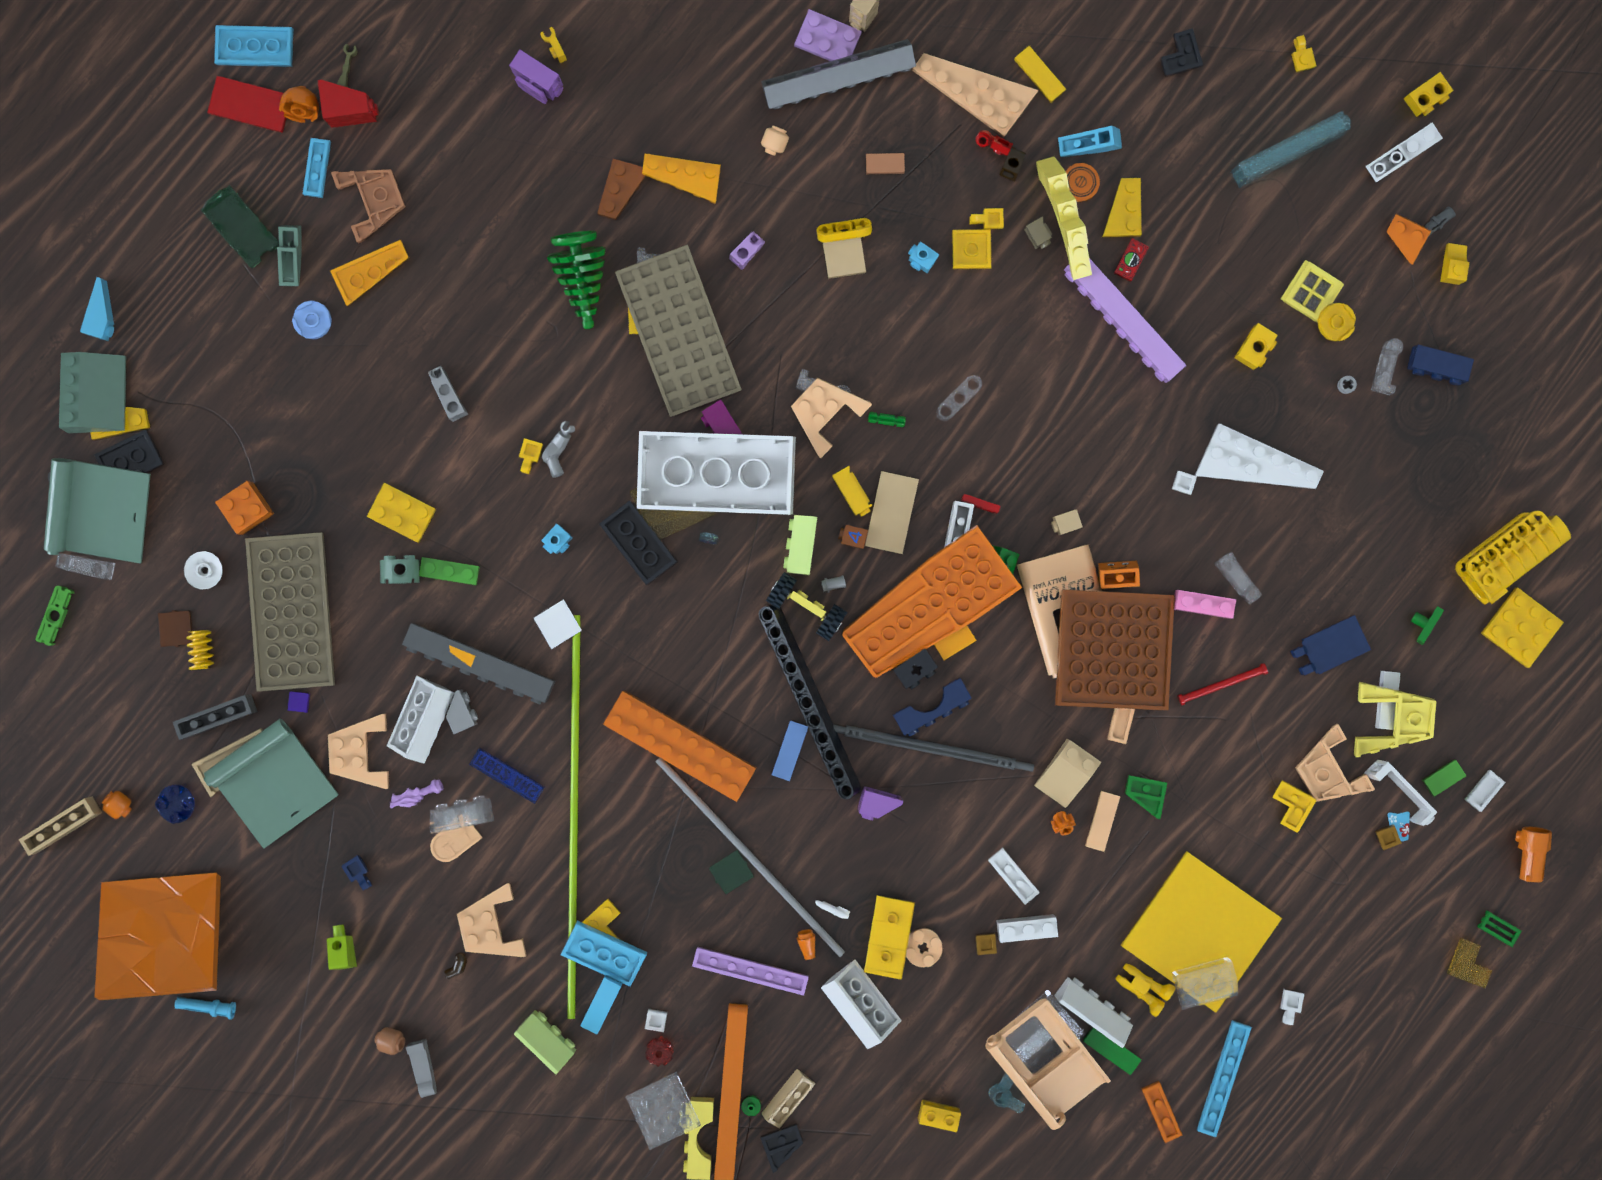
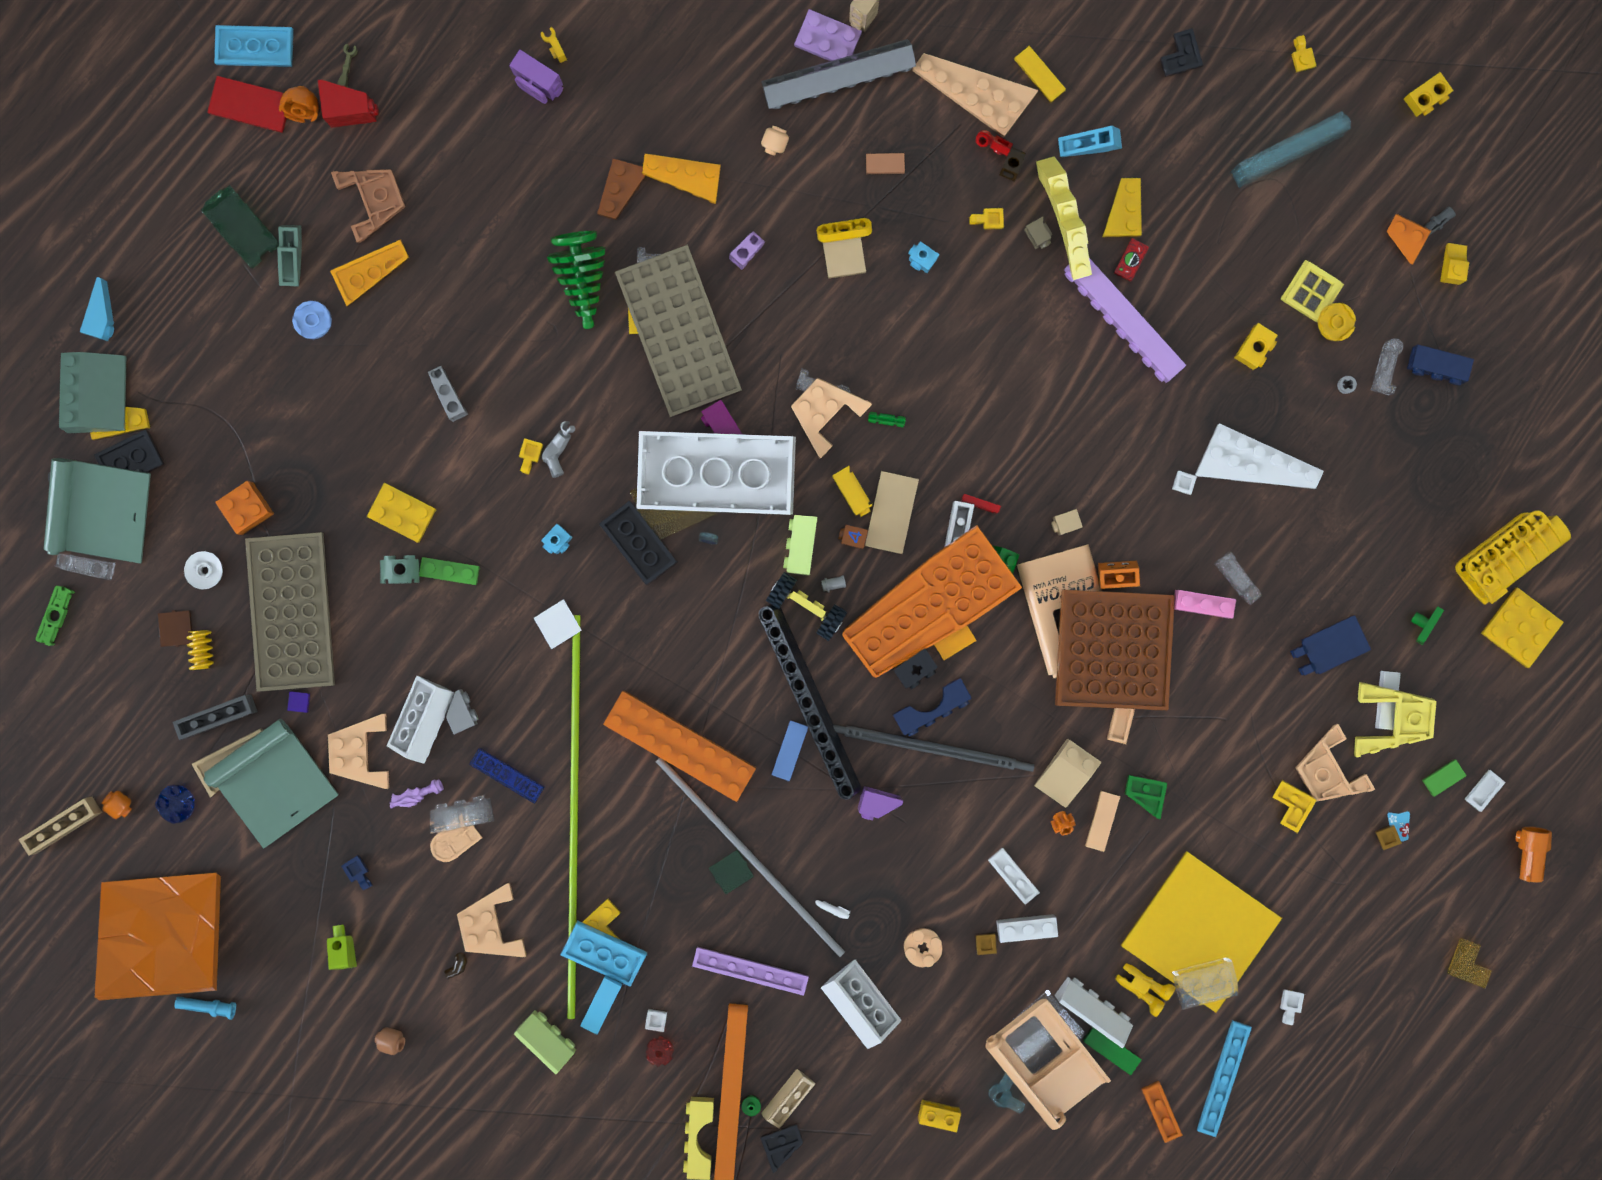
(316, 167): medium azure tile -> none
(422, 1067): light grey leg -> none
(479, 663): dark grey brick -> none
(663, 1110): clear plate -> none
(806, 941): orange cone -> none
(889, 937): yellow container -> none
(965, 391): clear beam -> none
(971, 249): yellow tile -> none
(1082, 181): orange tile -> none
(1222, 684): red bar -> none
(1380, 769): white panel -> none
(1404, 152): white slope -> none
(1485, 920): green tile -> none

